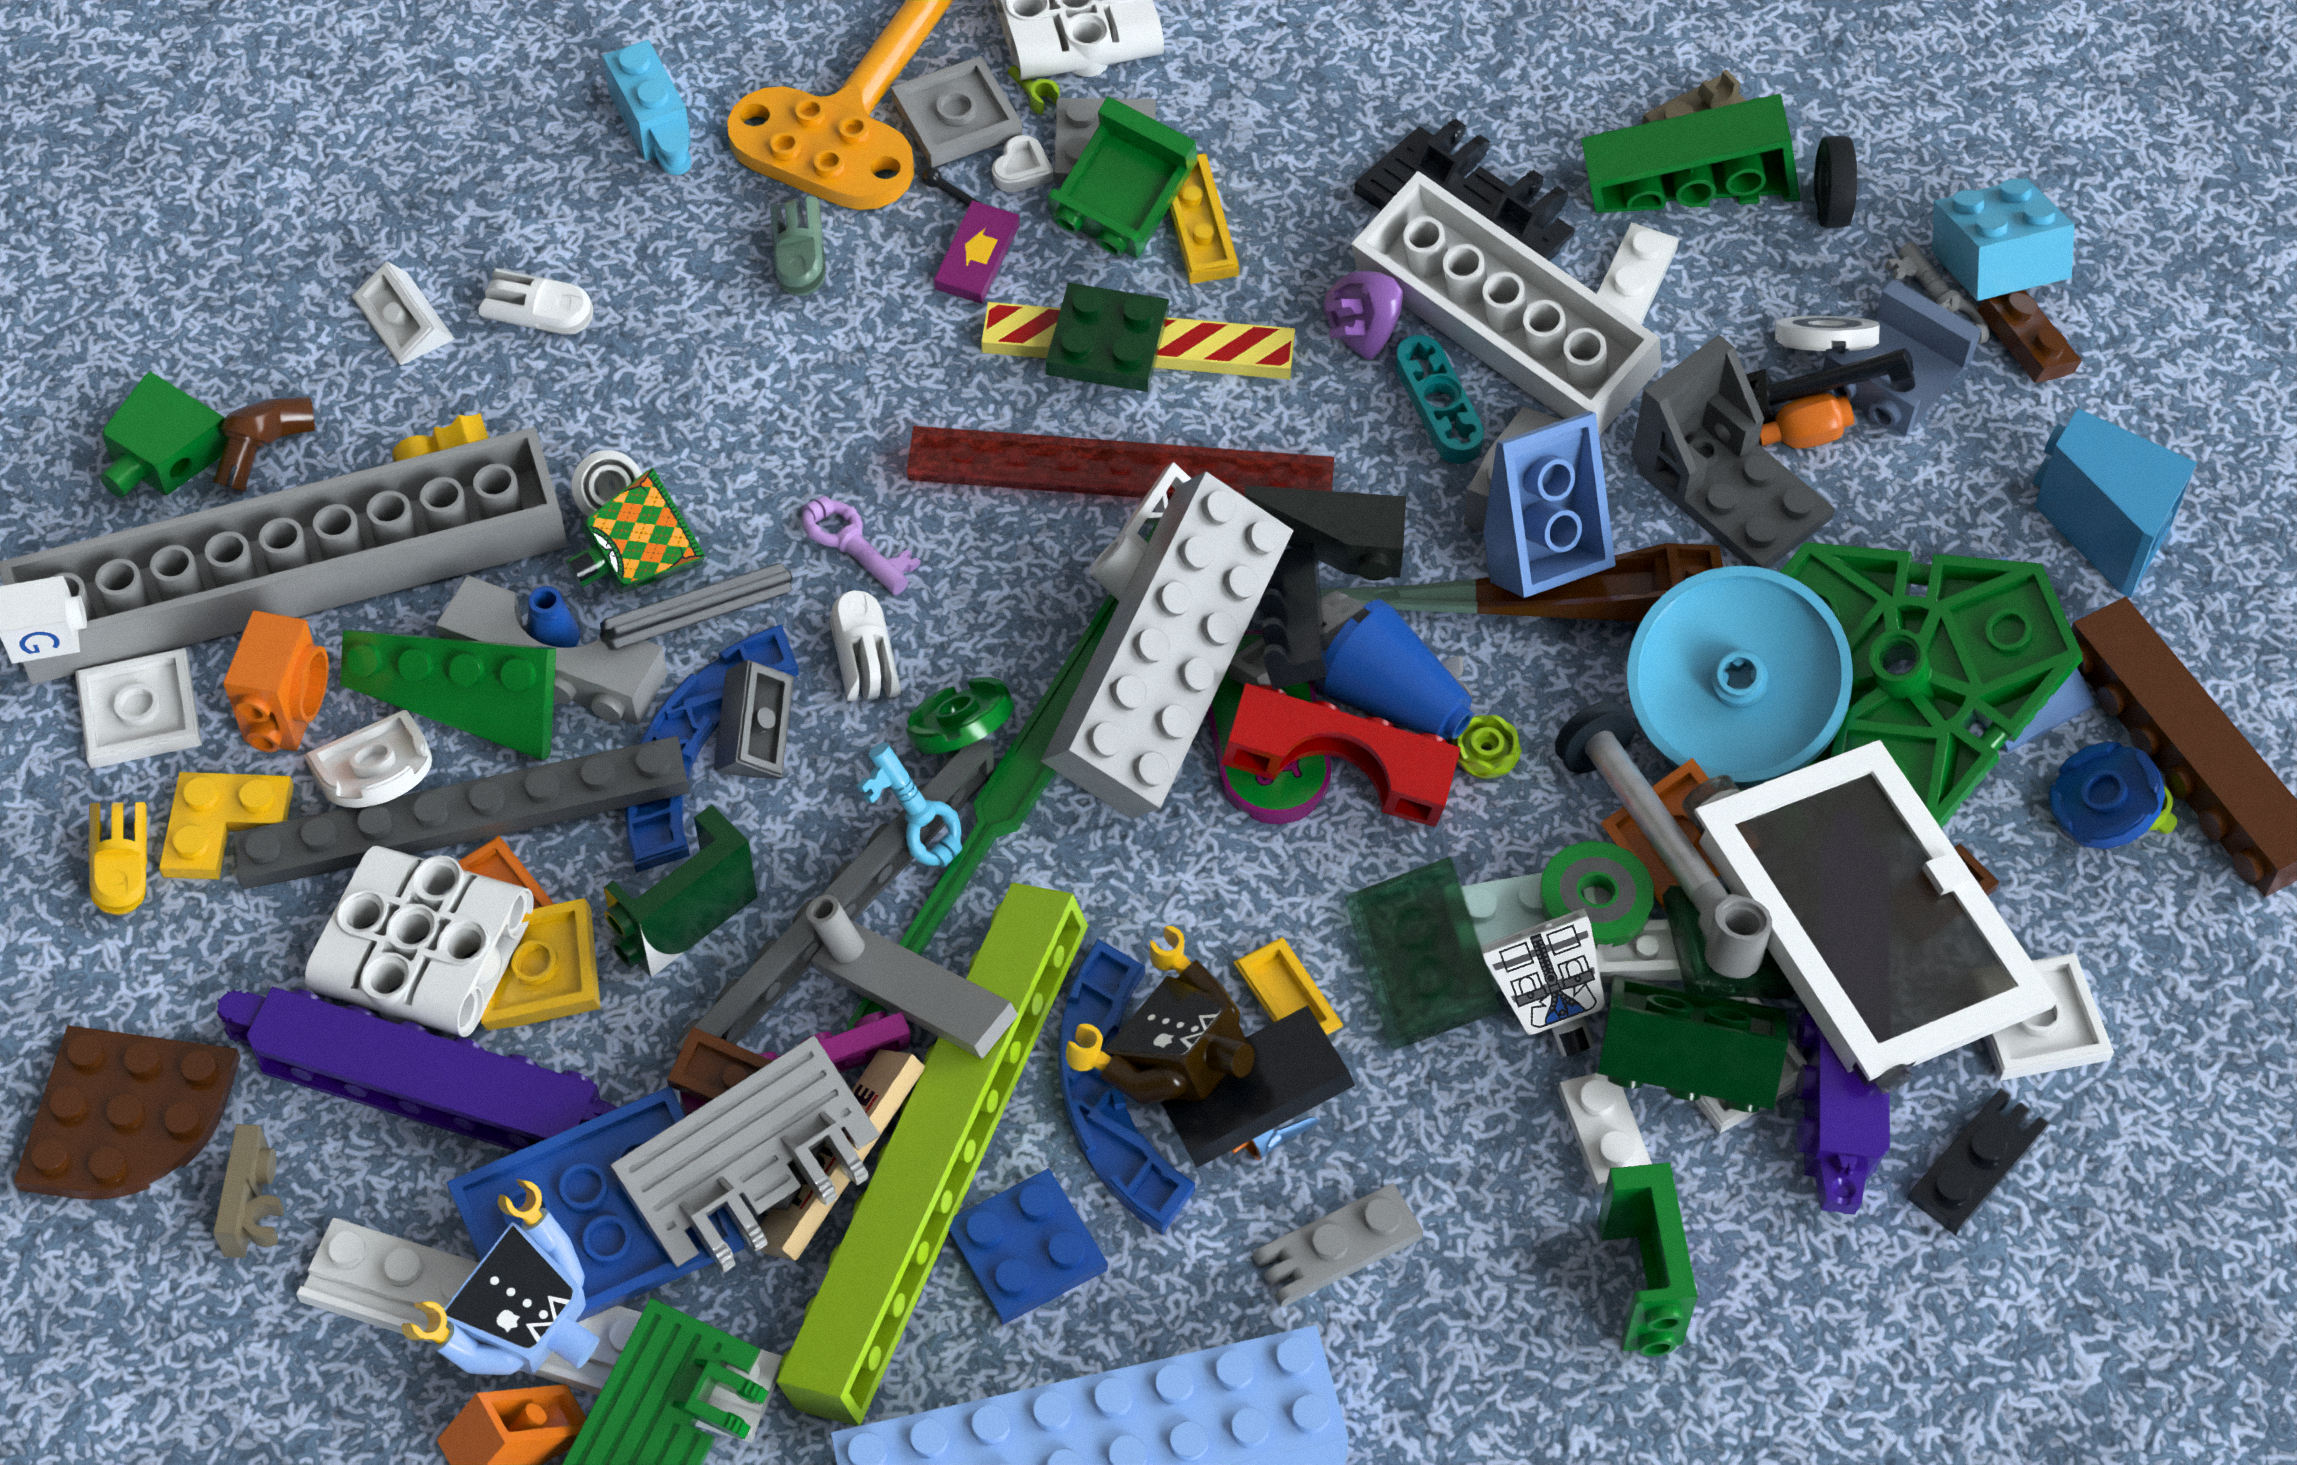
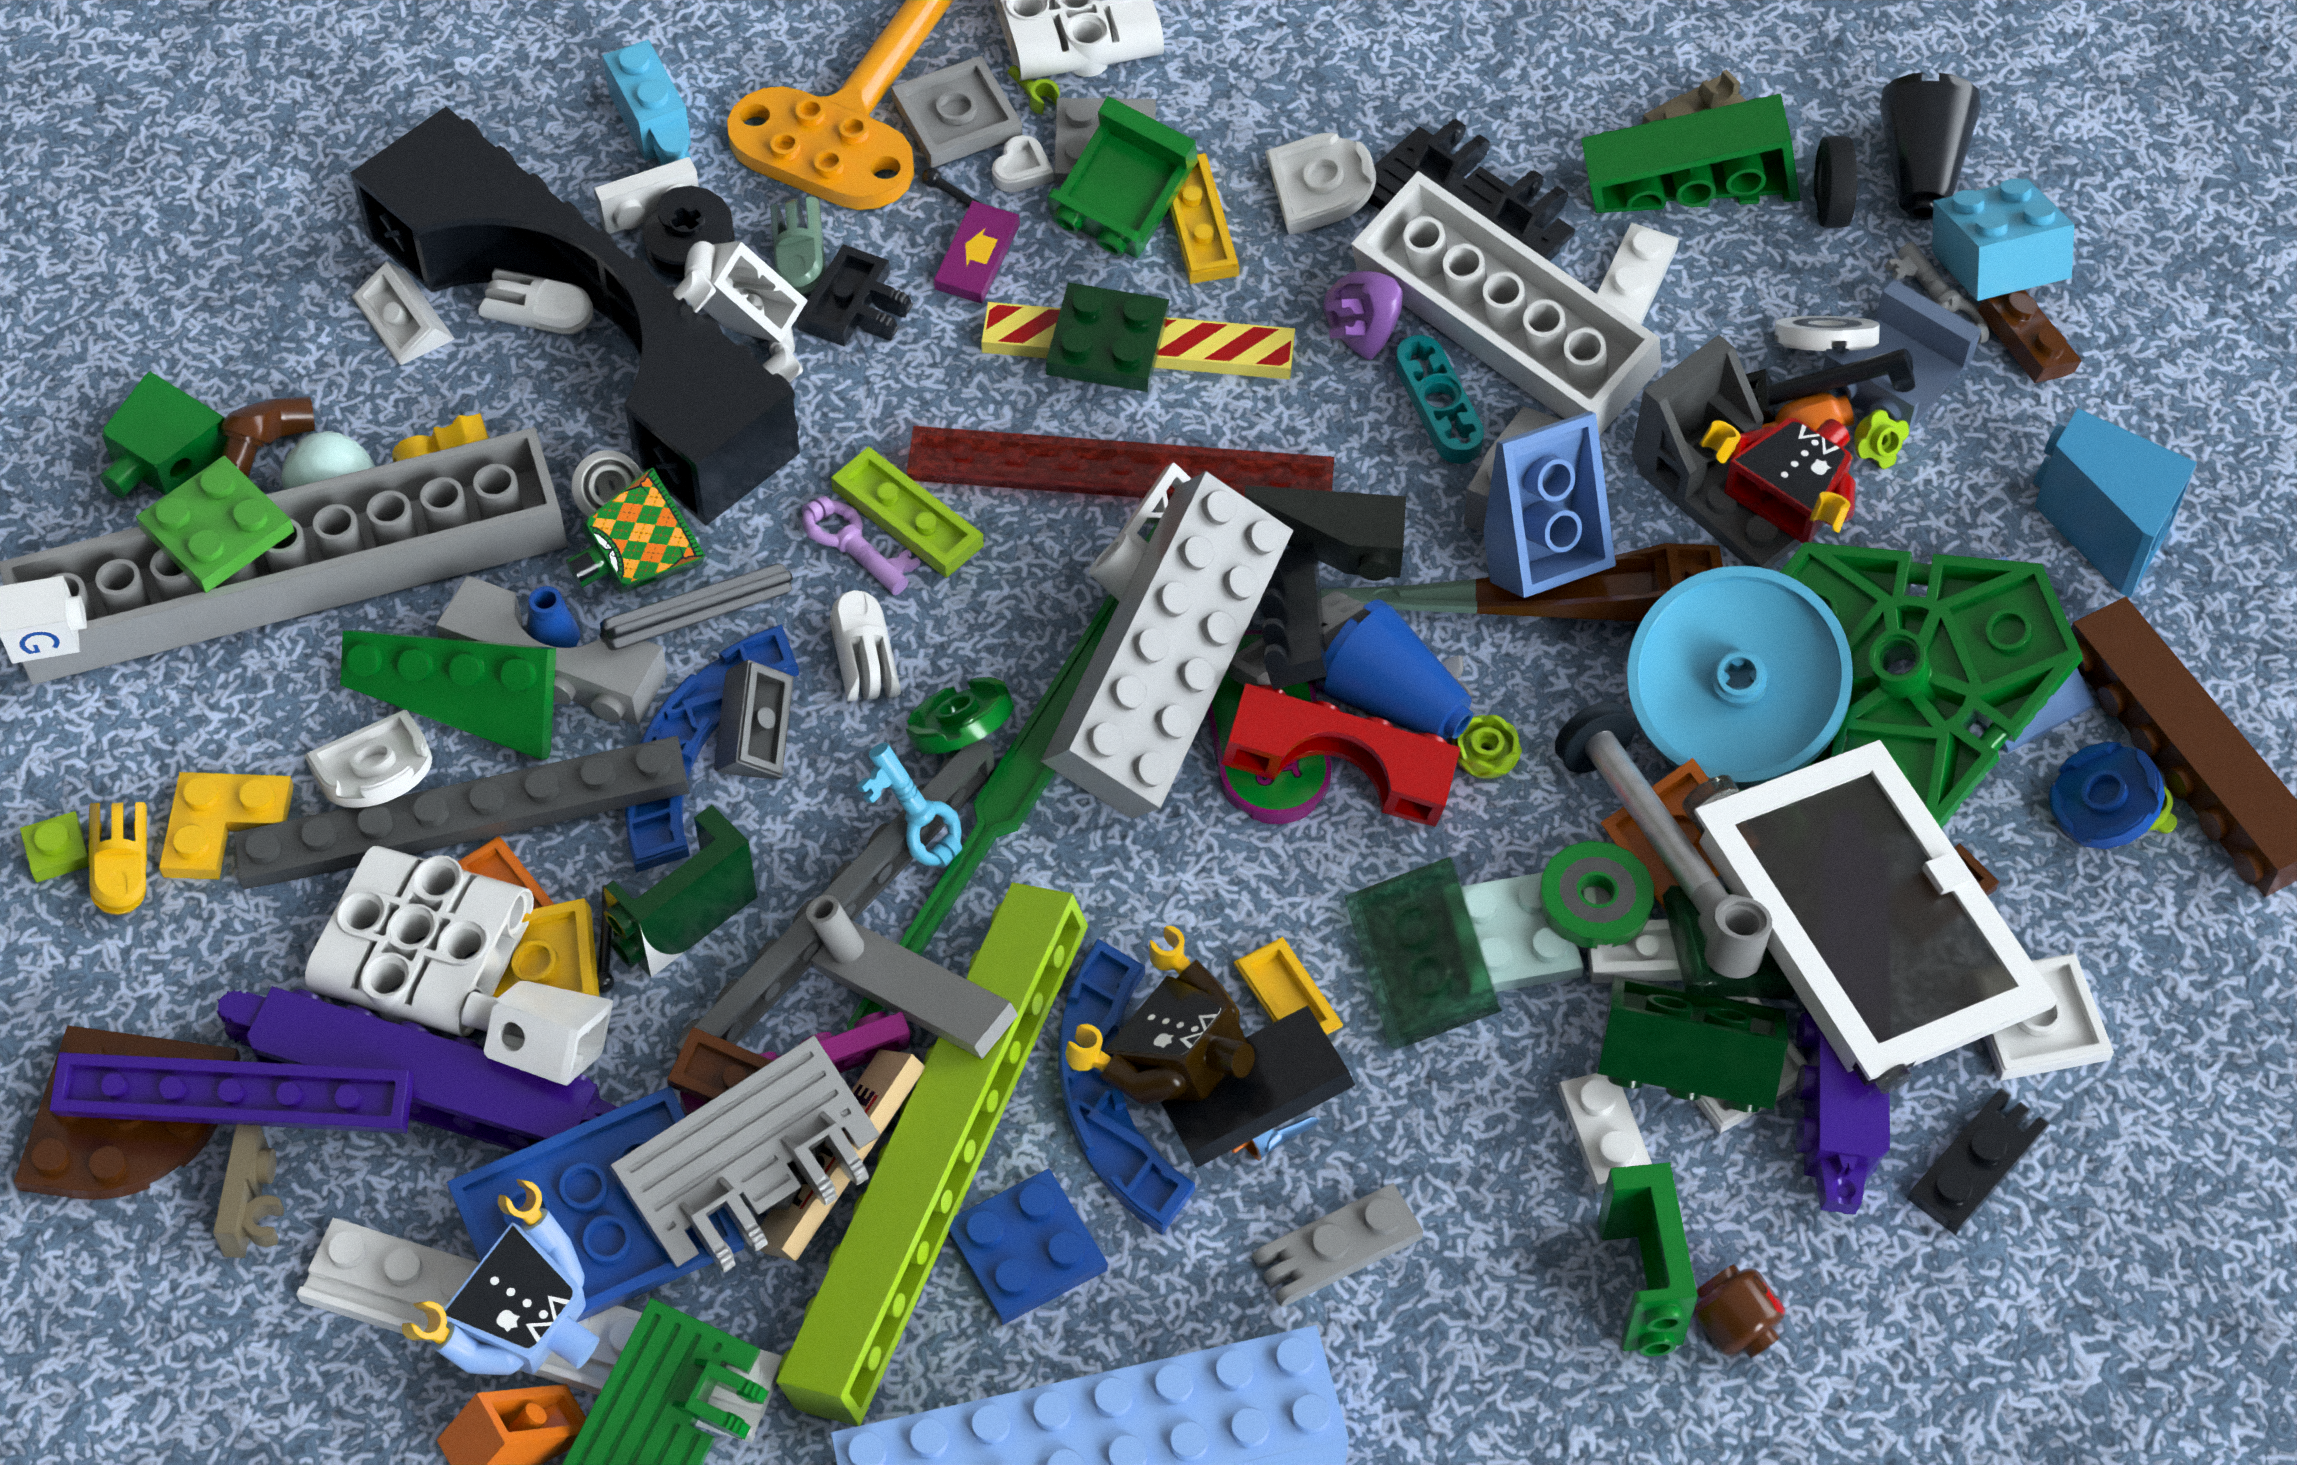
(55, 846): none -> lime plate
(138, 708): white tile -> none
(215, 524): none -> bright green plate
(232, 1092): none -> dark purple plate
(276, 681): orange brick -> none
(323, 457): none -> light aqua hair
(541, 1028): none -> white torso
(605, 979): none -> black hinge
(633, 198): none -> white plate
(679, 222): none -> black piece
(700, 403): none -> black arch
(744, 298): none -> white torso
(844, 299): none -> black hinge
(907, 512): none -> lime plate
(1321, 180): none -> white tile
(1551, 978): torso -> none
(1739, 1311): none -> reddish brown head
(1789, 473): none -> torso
(1880, 438): none -> lime plate
(1928, 136): none -> black cone

